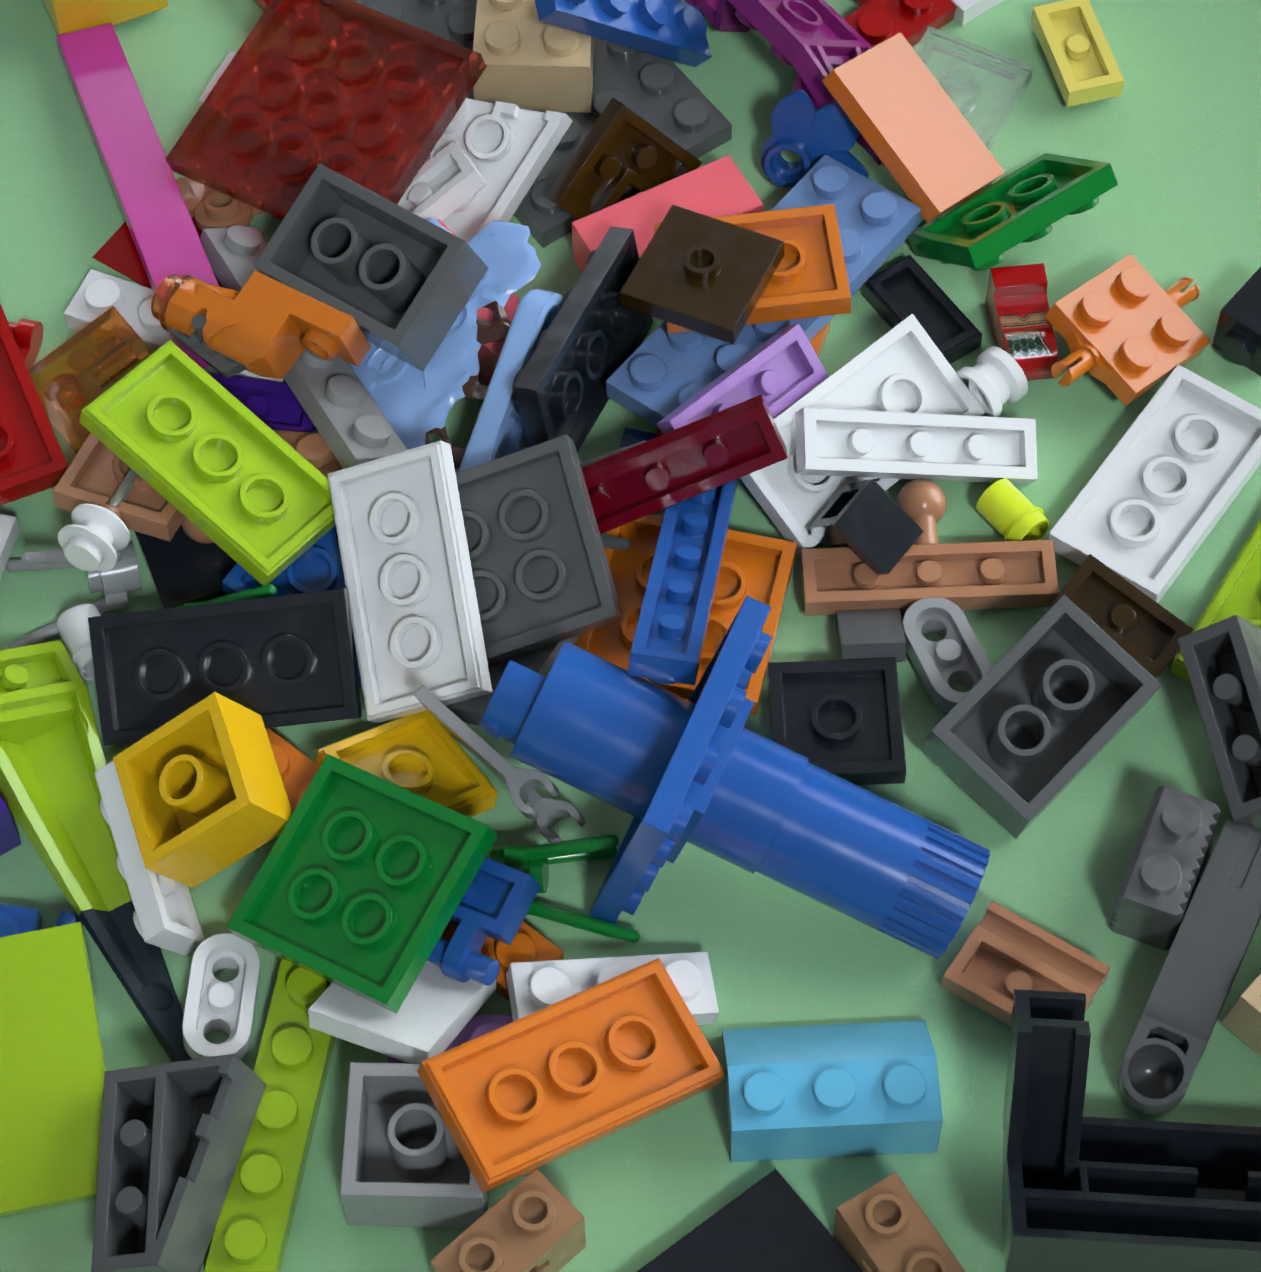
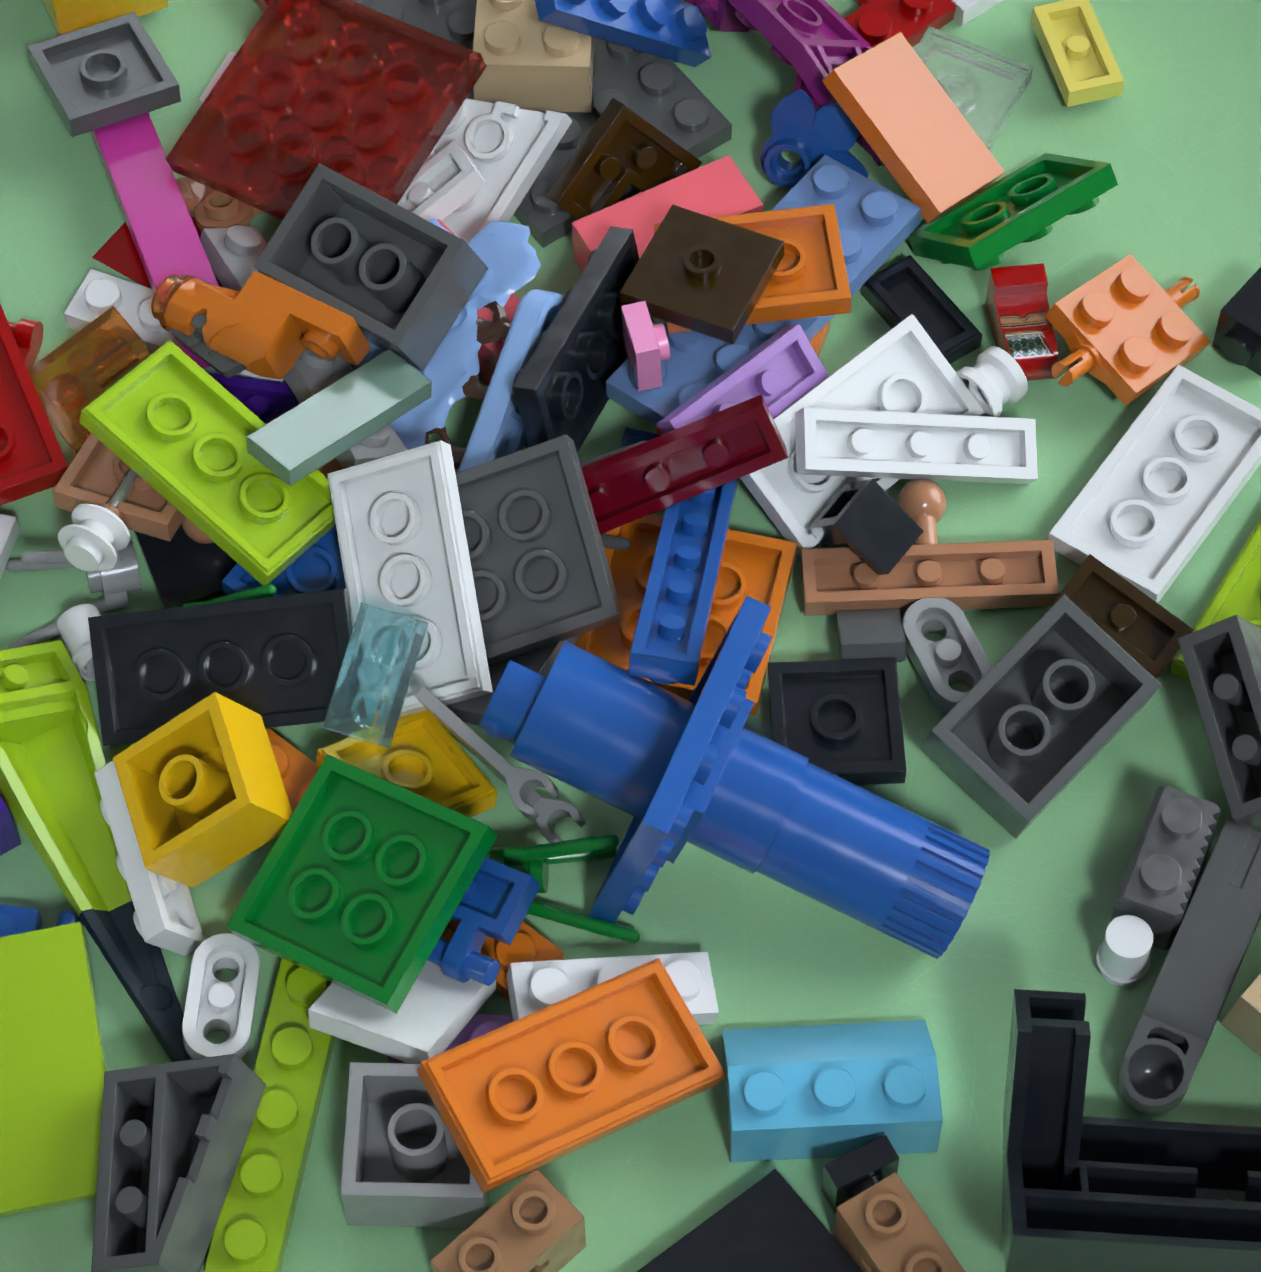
(103, 74): none -> dark grey plate
(339, 417): none -> tile
(375, 675): none -> clear light blue plate
(644, 345): none -> bright pink plate
(858, 1171): none -> black plate
(1012, 512): neon yellow piece -> none
(1016, 954): nougat plate -> none
(1125, 951): none -> white piece

